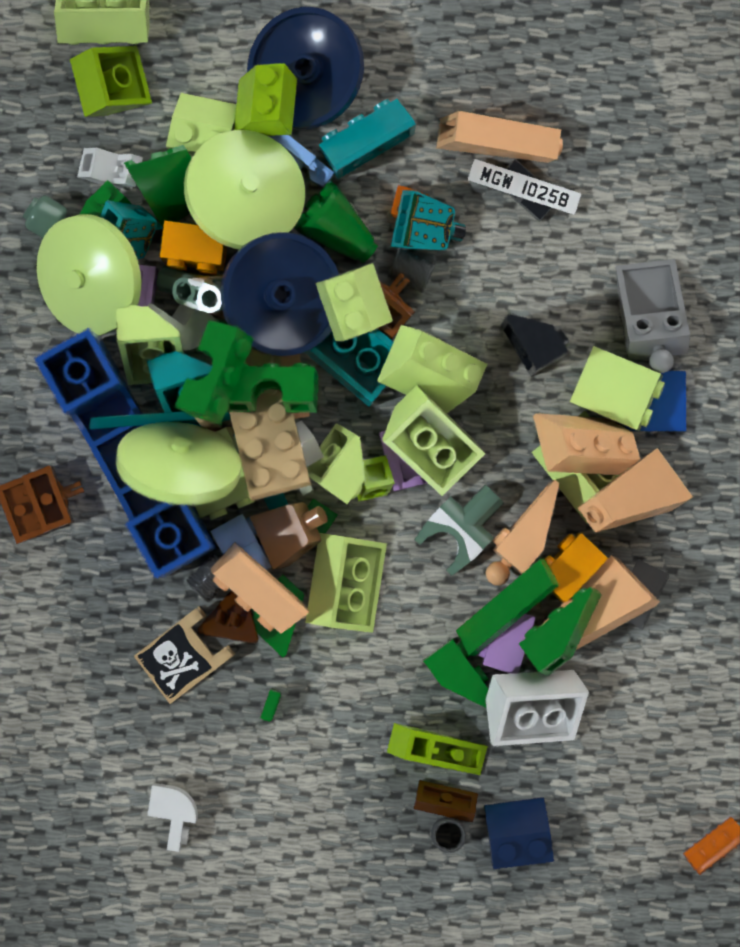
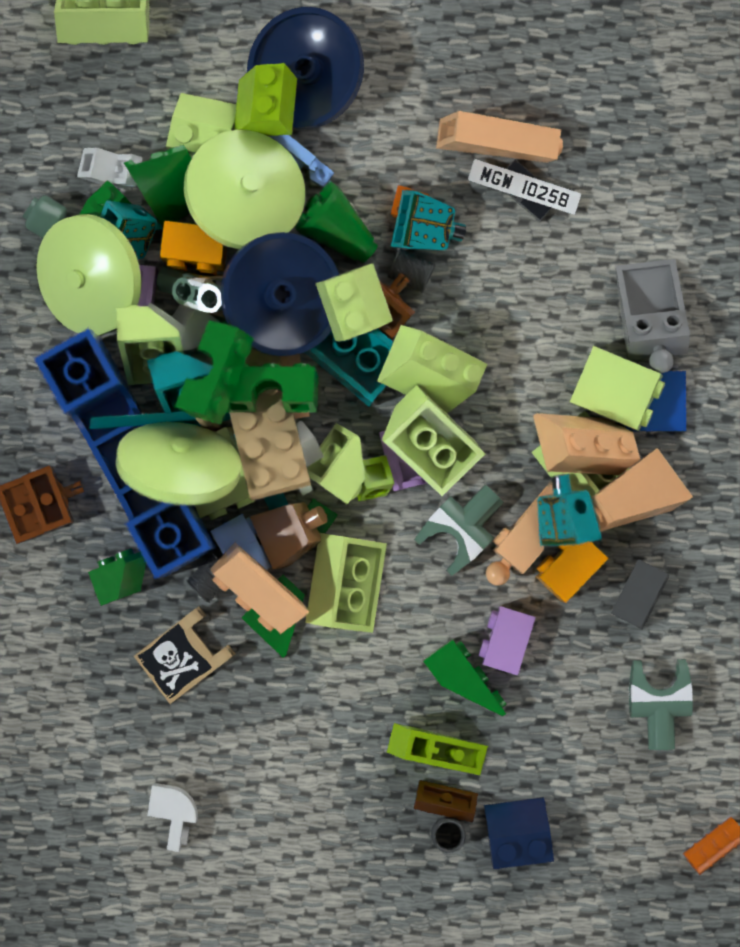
(110, 80): lime slope -> none
(118, 577): none -> green slope
(230, 622): reddish brown piece -> none
(271, 705): green tile -> none
(367, 137): teal slope -> none
(507, 607): green tile -> none
(535, 342): black slope -> none
(535, 707): white slope -> none
(557, 639): green slope -> none
(566, 515): none -> teal torso
(620, 601): light nougat slope -> none
(660, 705): none -> sand green connector

